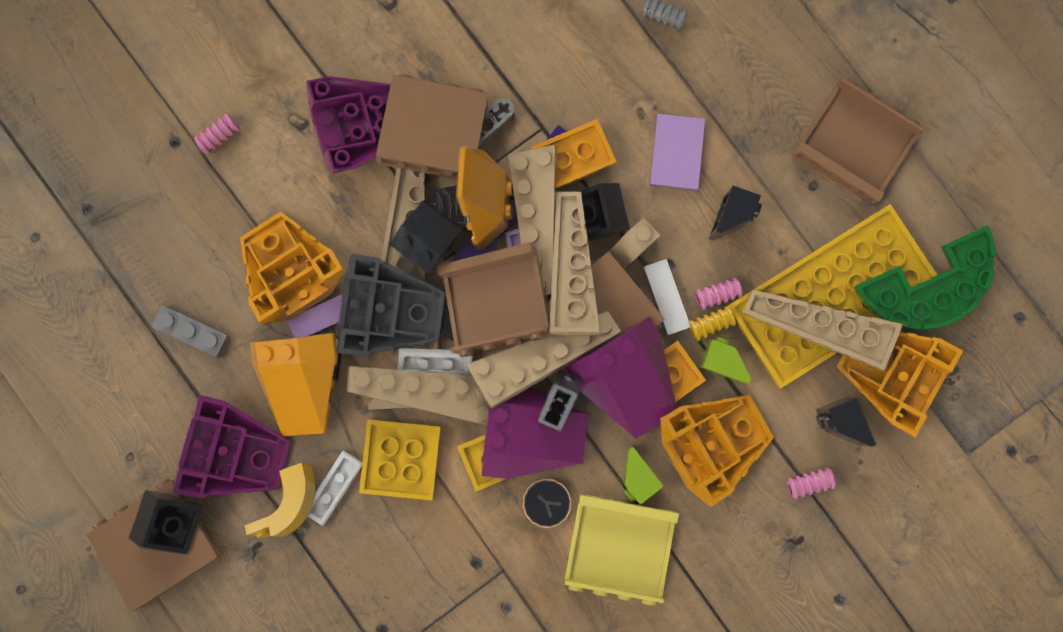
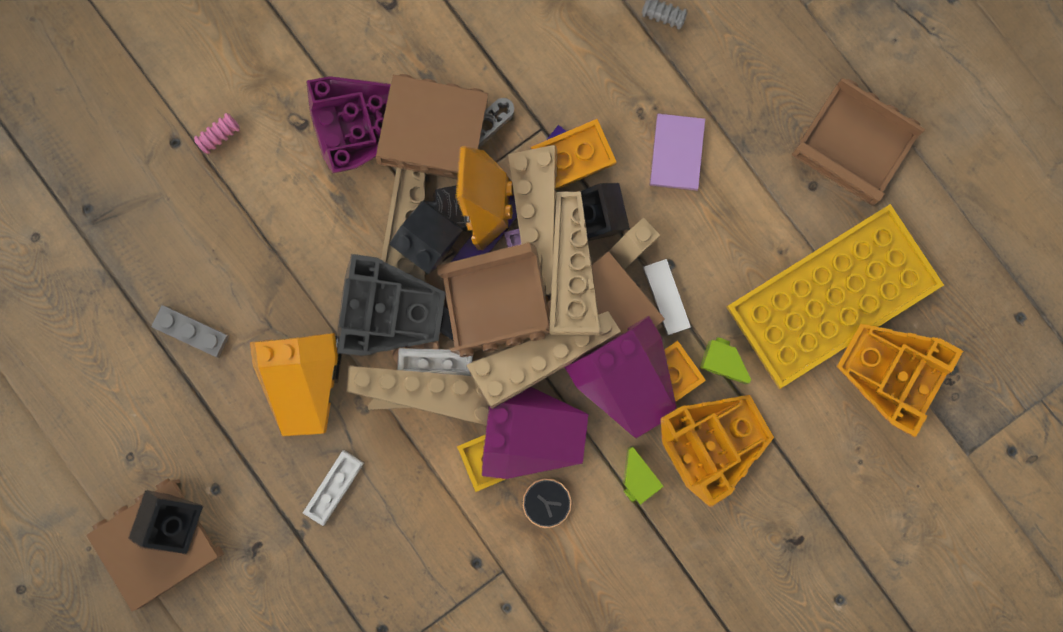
(228, 453): magenta wedge -> none
(286, 269): light orange wedge -> none
(297, 502): yellow arch -> none
(316, 318): lavender tile -> none
(400, 459): yellow plate -> none
(564, 393): black torso -> none
(620, 549): light yellow panel -> none
(712, 323): yellow piece -> none
(719, 293): bright pink piece -> none
(736, 210): black slope -> none
(811, 483): bright pink piece -> none
(846, 421): black slope -> none
(850, 334): tan wing -> none
(942, 297): green plate -> none

